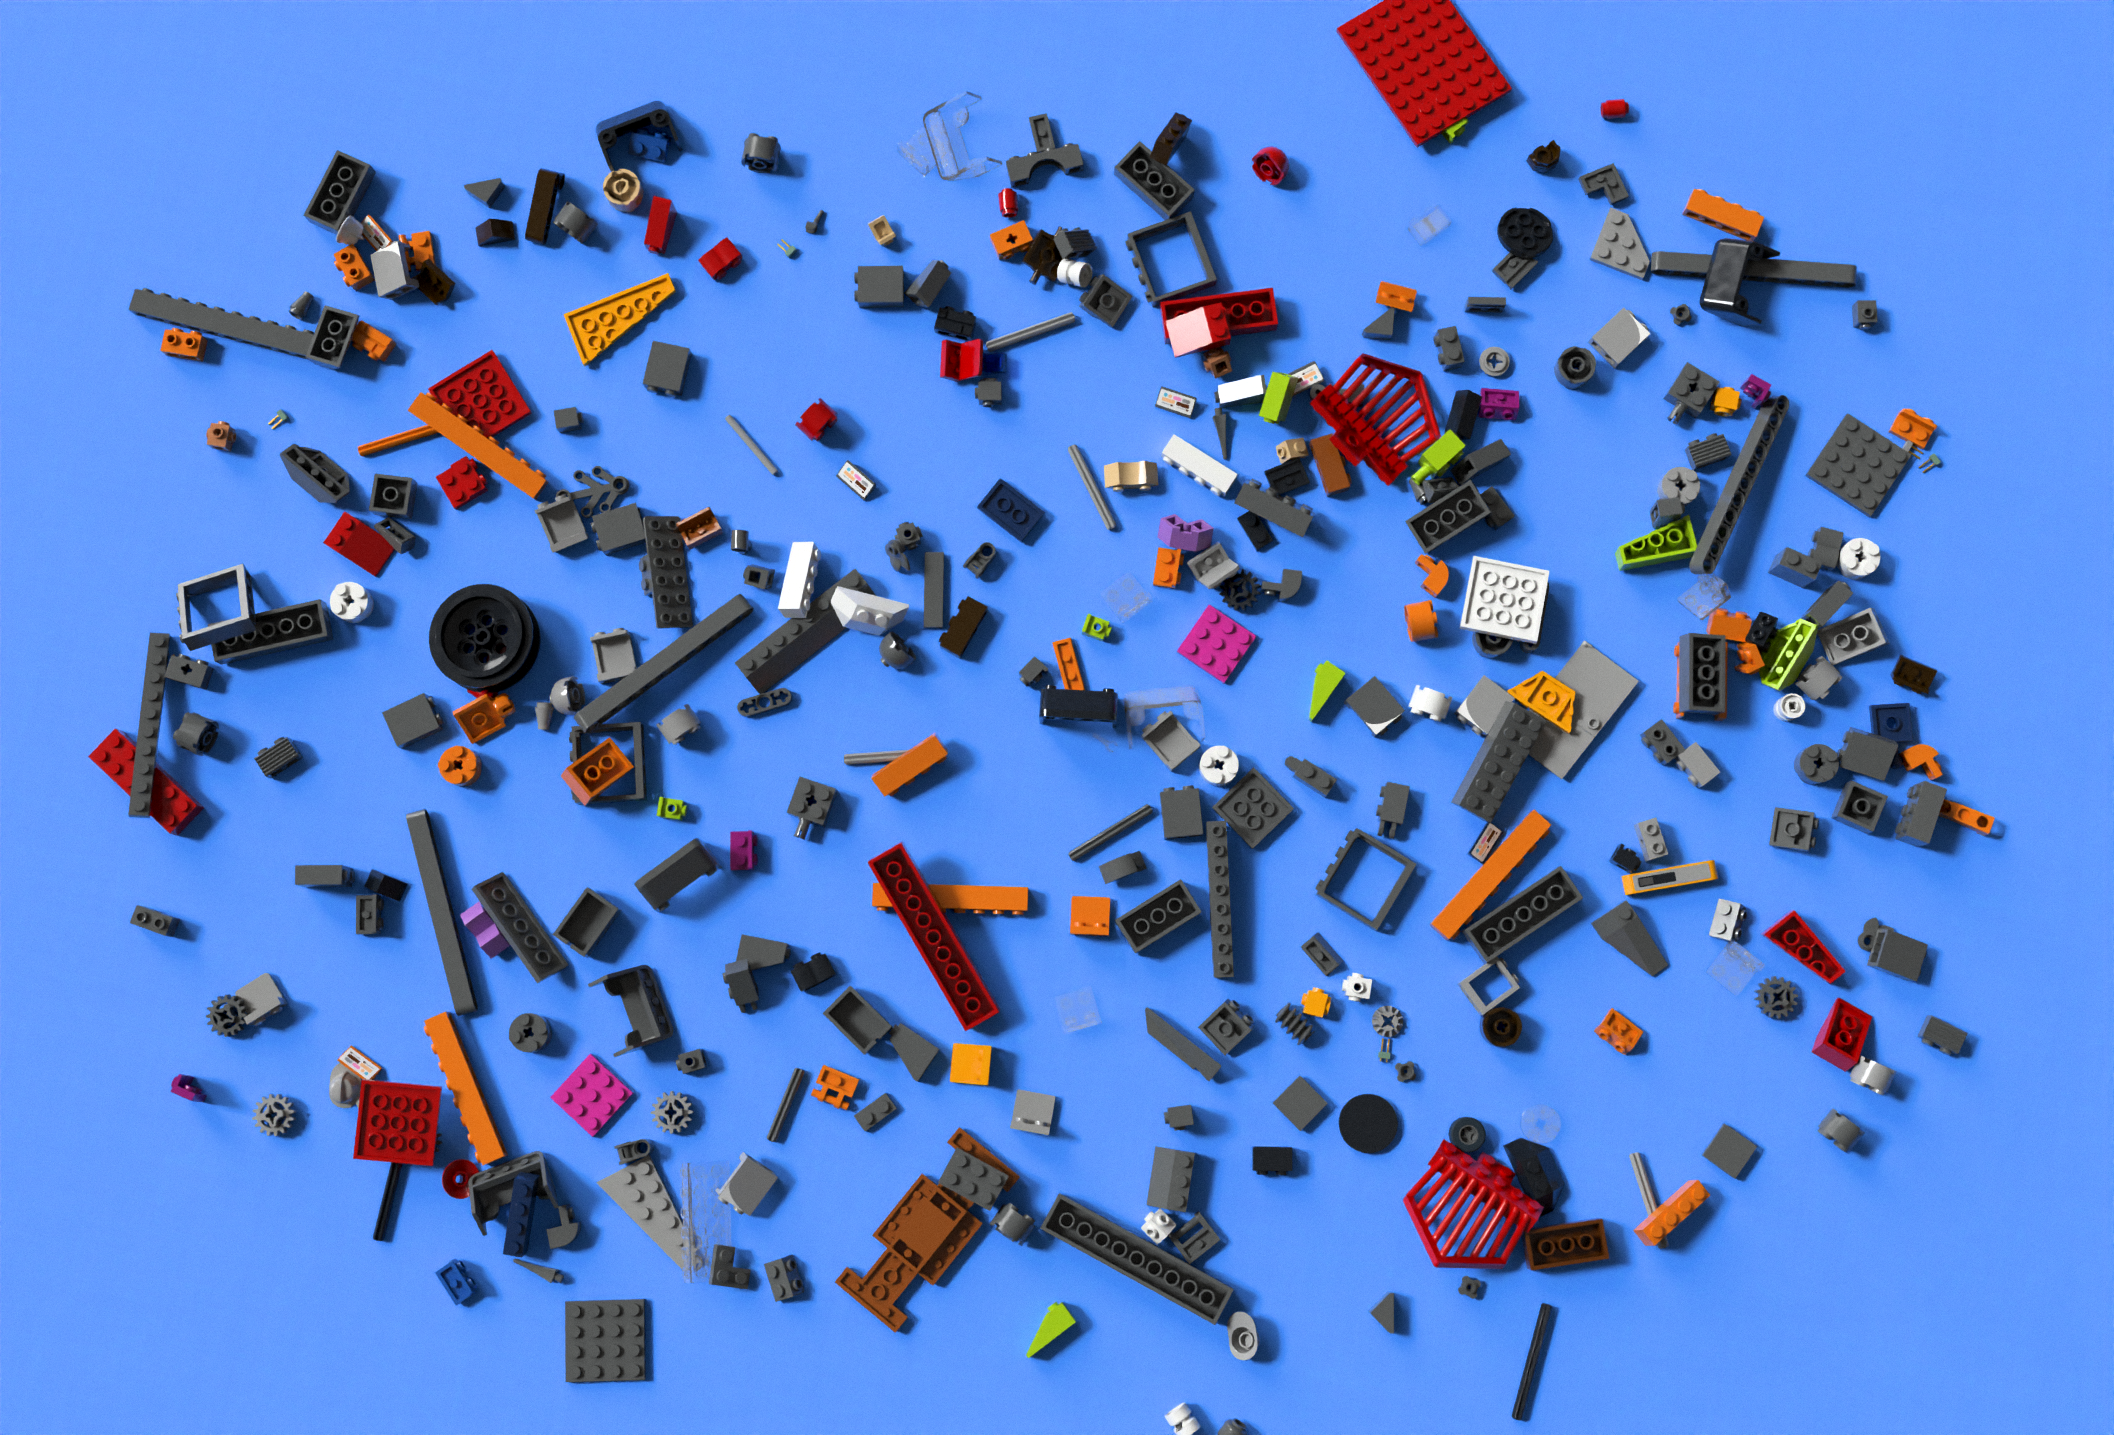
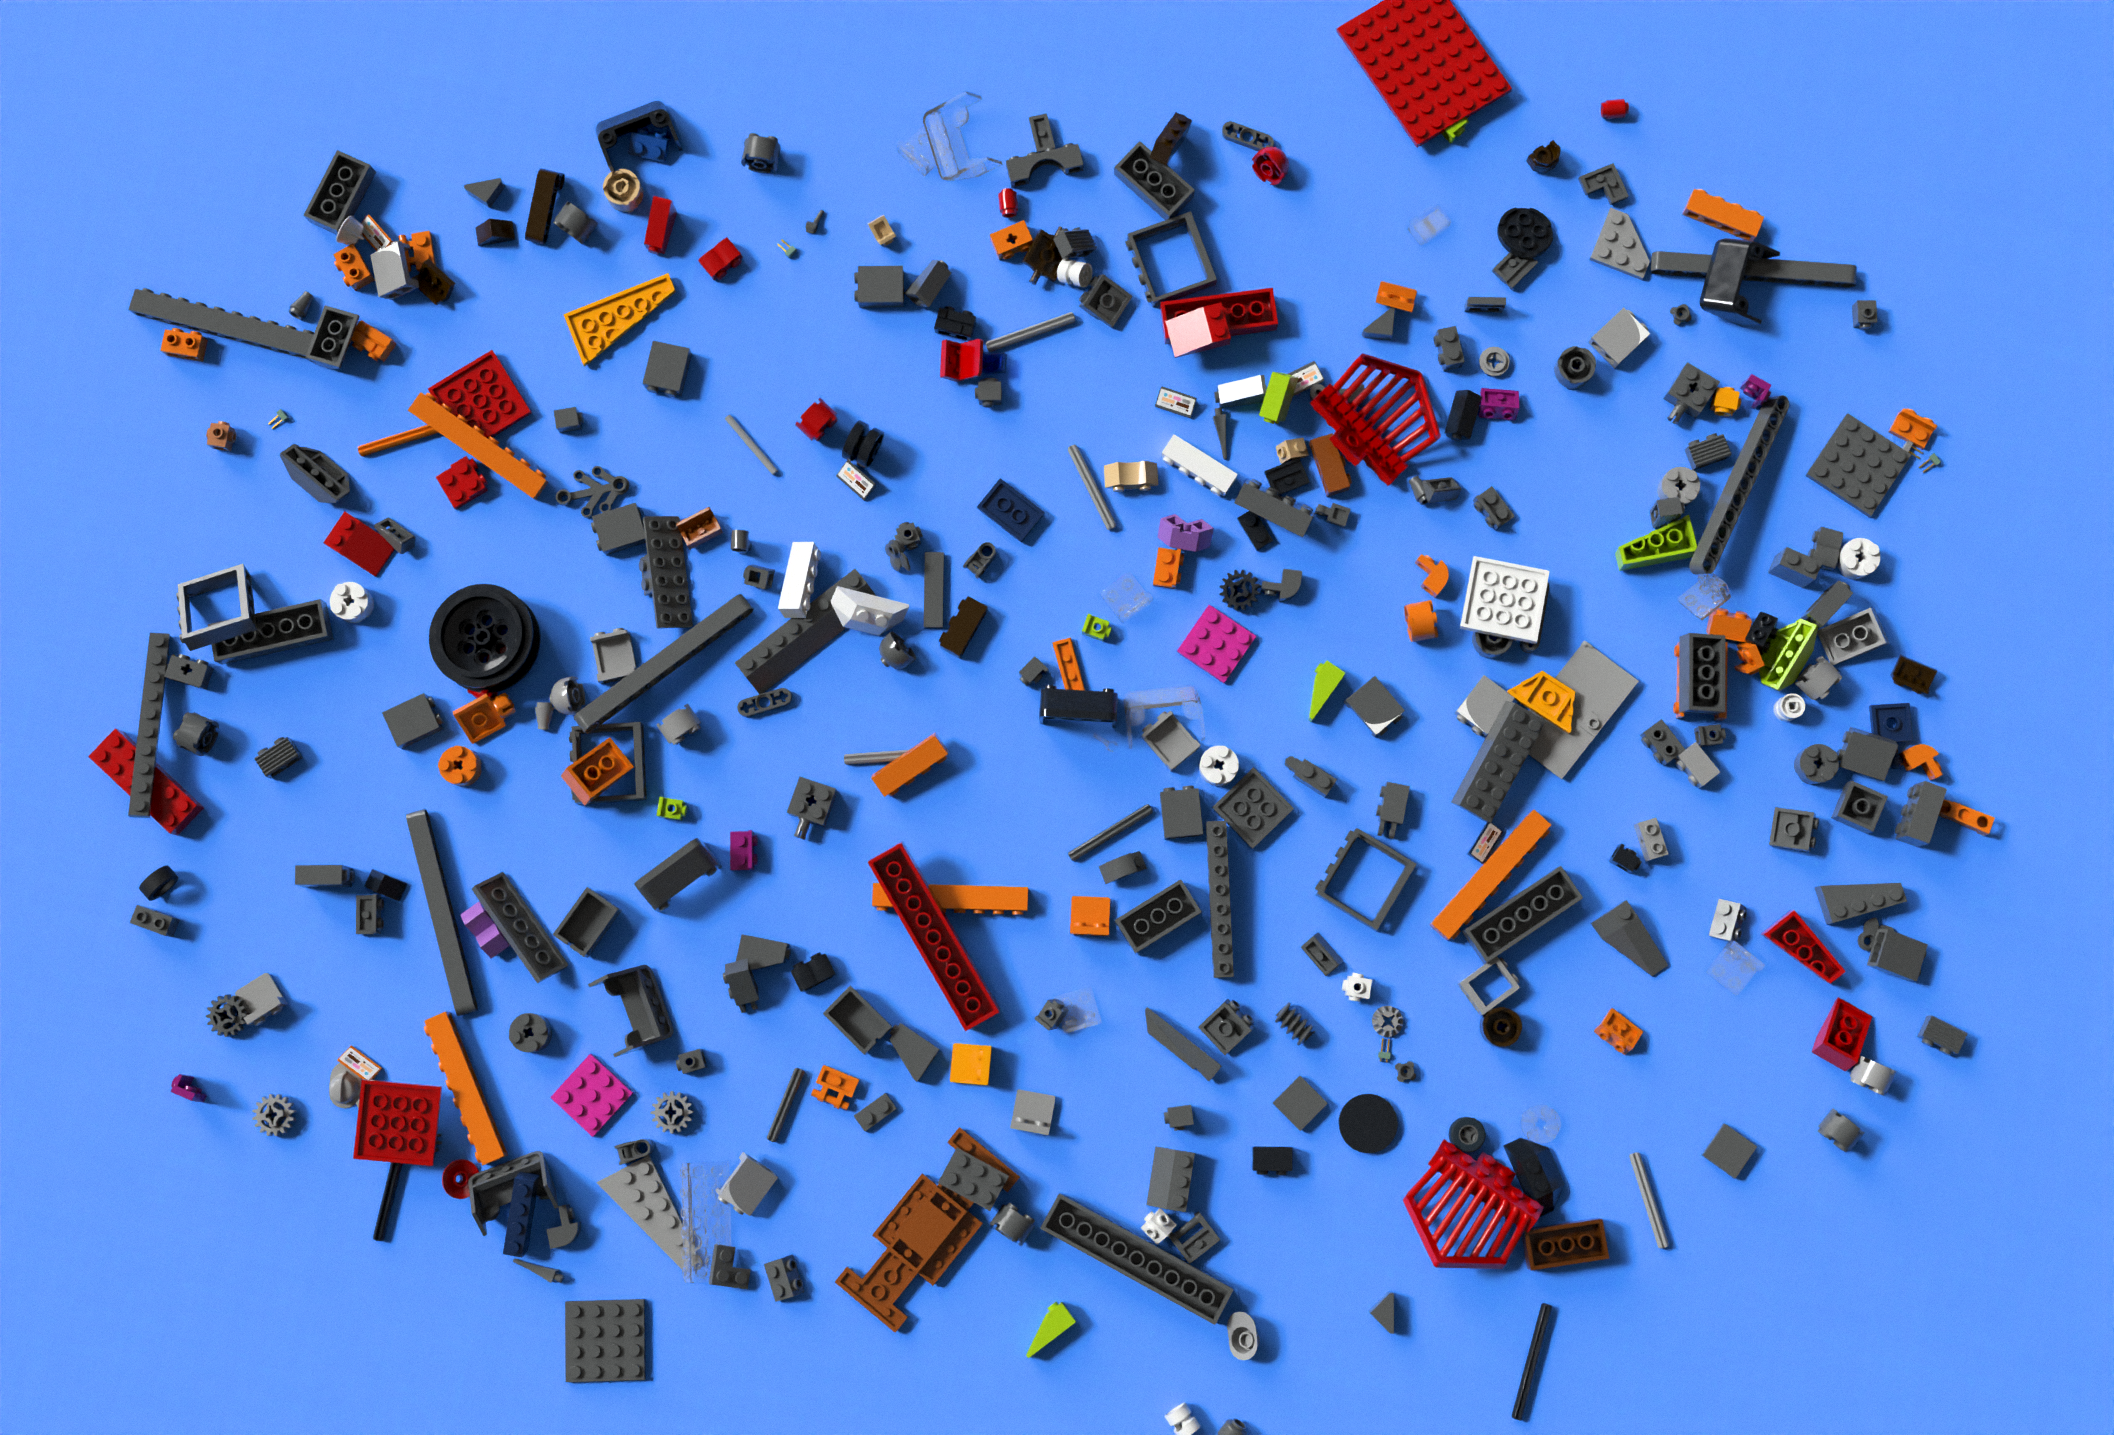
(158, 883): none -> black tyre
(393, 496): dark grey brick -> none
(456, 1281): blue bracket -> none
(561, 522): light grey panel -> none
(862, 444): none -> black wheel
(1058, 1011): none -> dark grey brick
(1213, 566): light grey bracket -> none
(1217, 362): nougat brick -> none
(1233, 137): none -> dark grey beam
(1316, 1003): light orange brick -> none
(1335, 515): none -> dark grey plate
(1430, 702): white brick -> none
(1438, 457): lime brick -> none
(1448, 517): dark grey brick -> none
(1466, 1281): dark grey plate -> none
(1480, 461): dark grey slope -> none
(1669, 877): beam -> none
(1671, 1212): orange brick -> none
(1703, 738): none -> dark grey brick
(1768, 991): dark grey gear -> none
(1852, 900): none -> dark grey wedge

